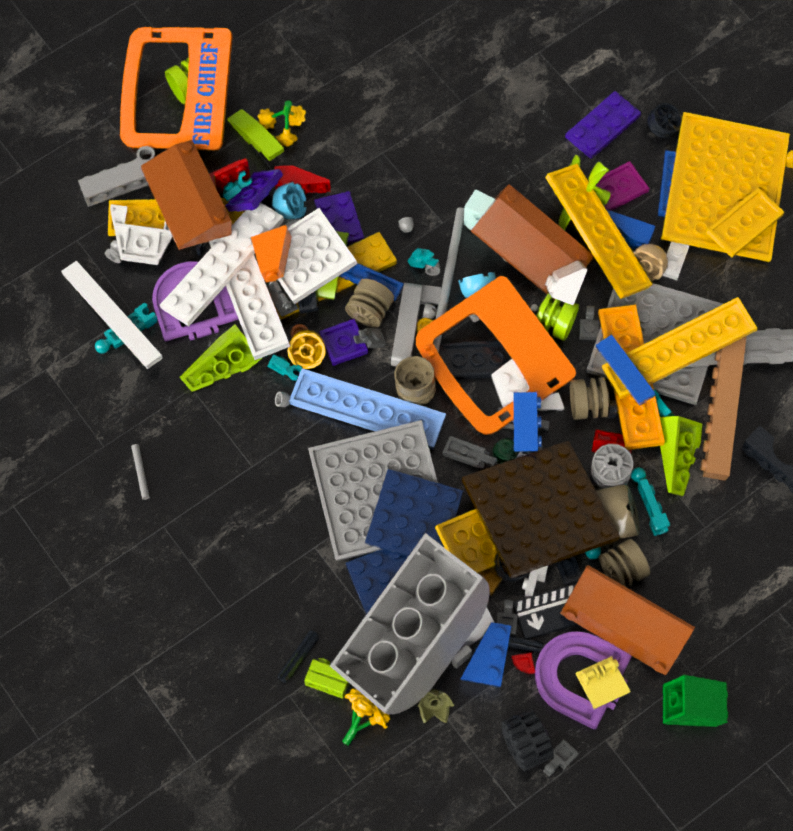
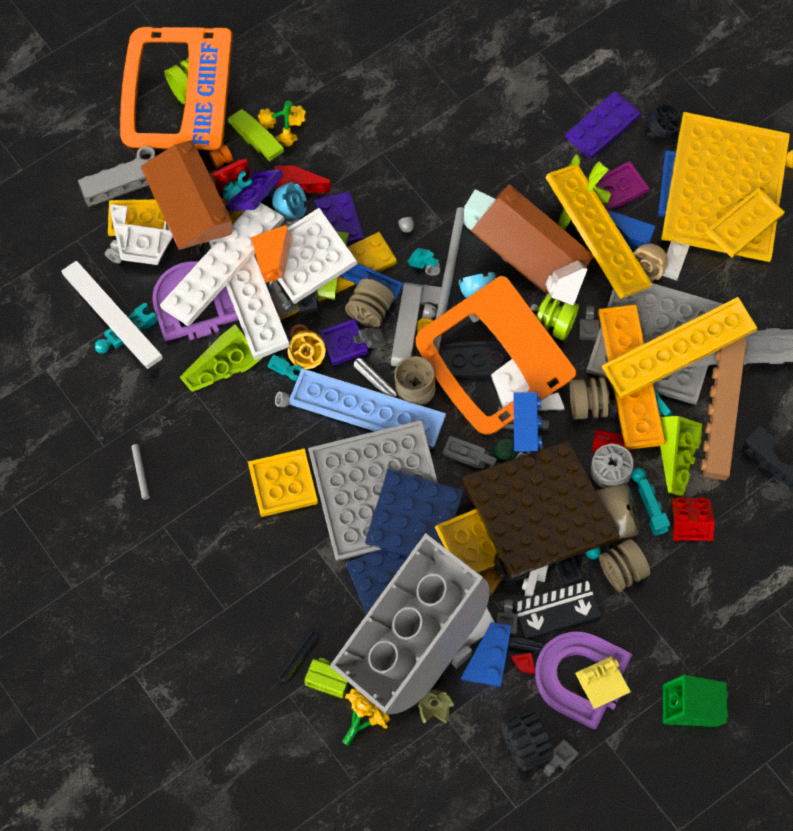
(220, 156): none -> orange wheel
(282, 482): none -> yellow plate
(374, 378): none -> light grey axle
(625, 370): blue tile -> none
(627, 620): slope -> none
(692, 519): none -> red bracket

